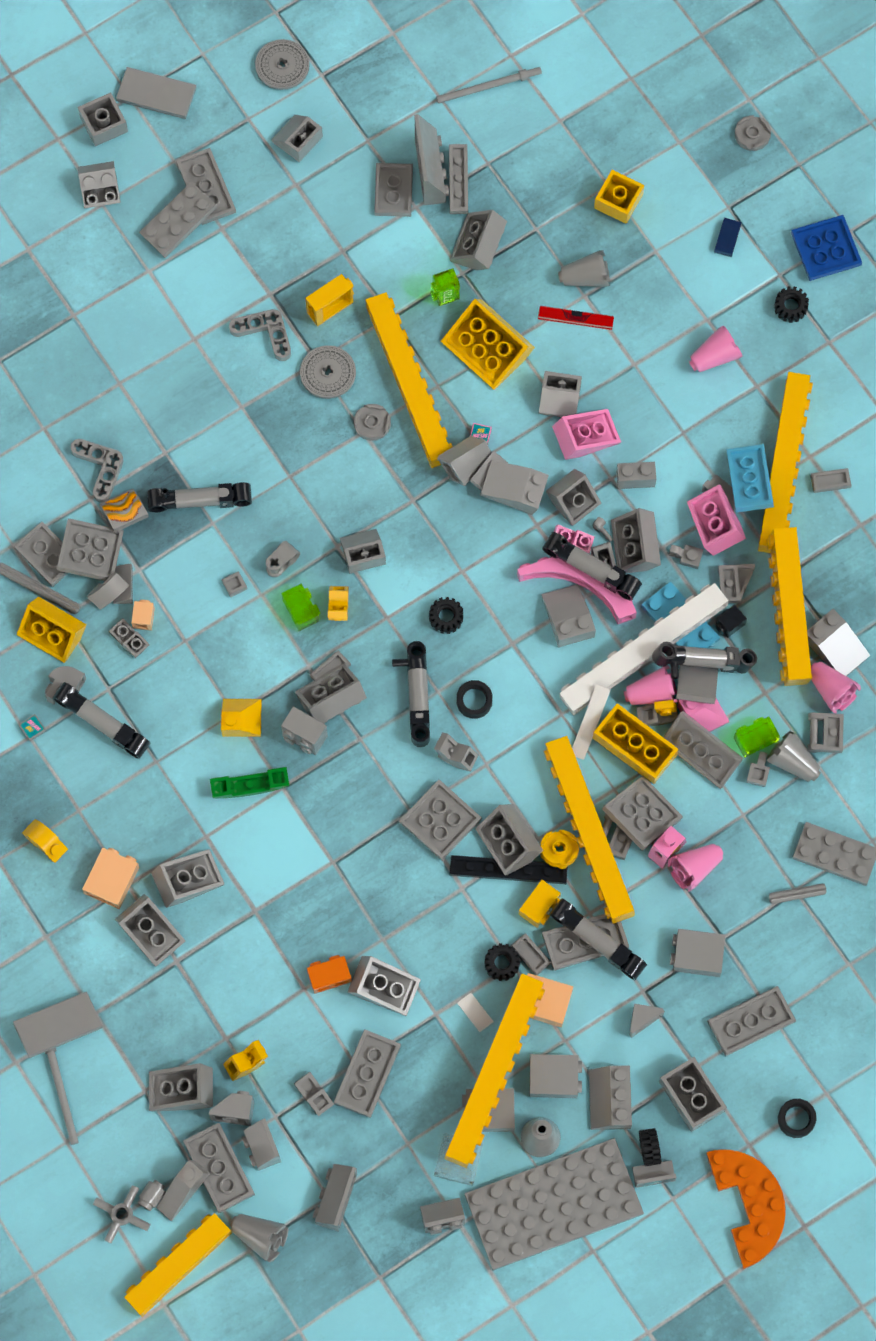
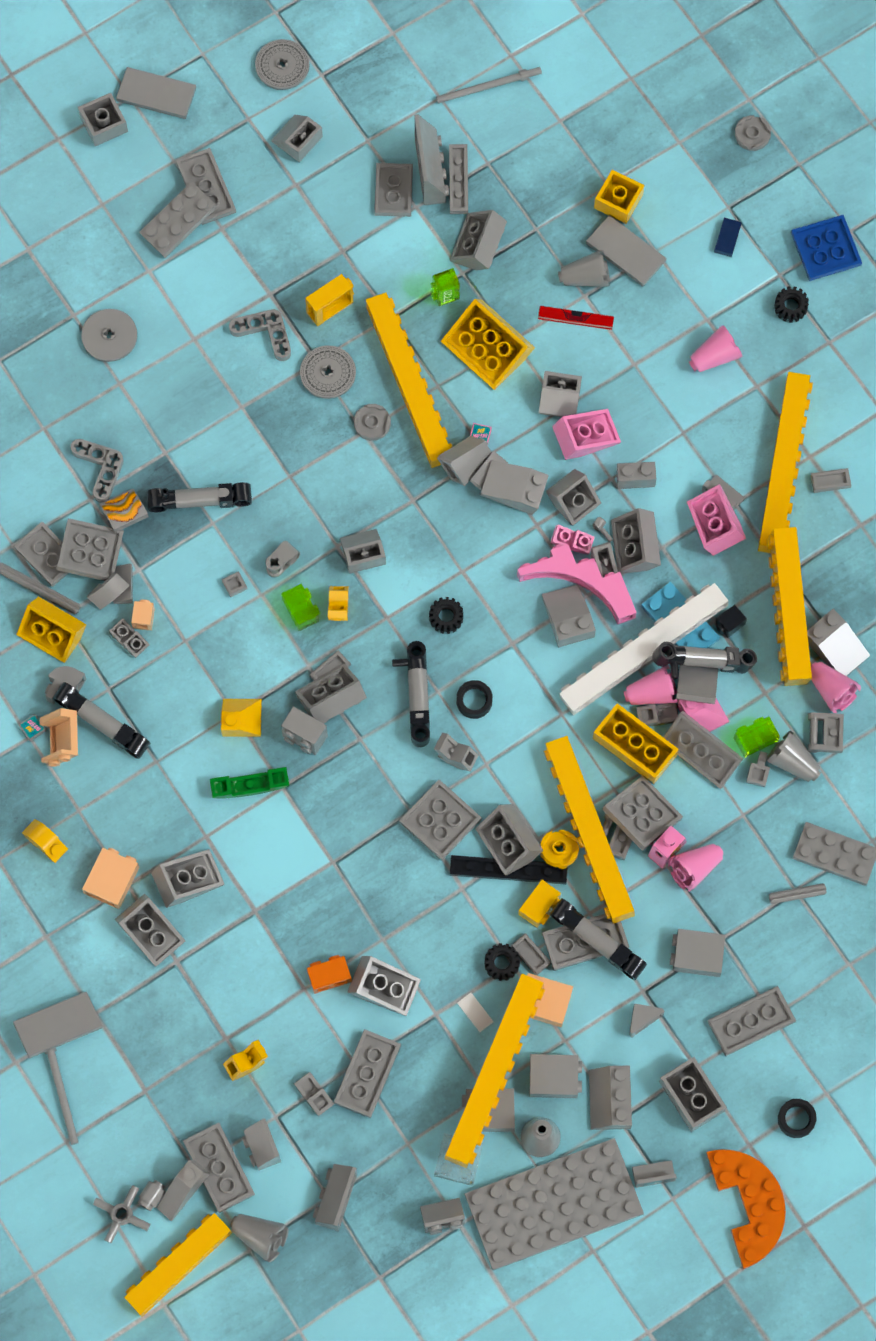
(62, 736): none -> light nougat panel
(99, 184): light grey slope -> none
(122, 339): none -> light grey piece
(181, 1088): light grey slope -> none
(234, 1109): light grey slope -> none
(590, 721): white sticker -> none
(612, 577): piece -> none
(626, 250): none -> light grey tile
(650, 1147): black tyre -> none
(665, 708): yellow plate -> none
(689, 556): light grey plate -> none
(734, 580): light grey wing -> none
(750, 478): medium azure plate -> none

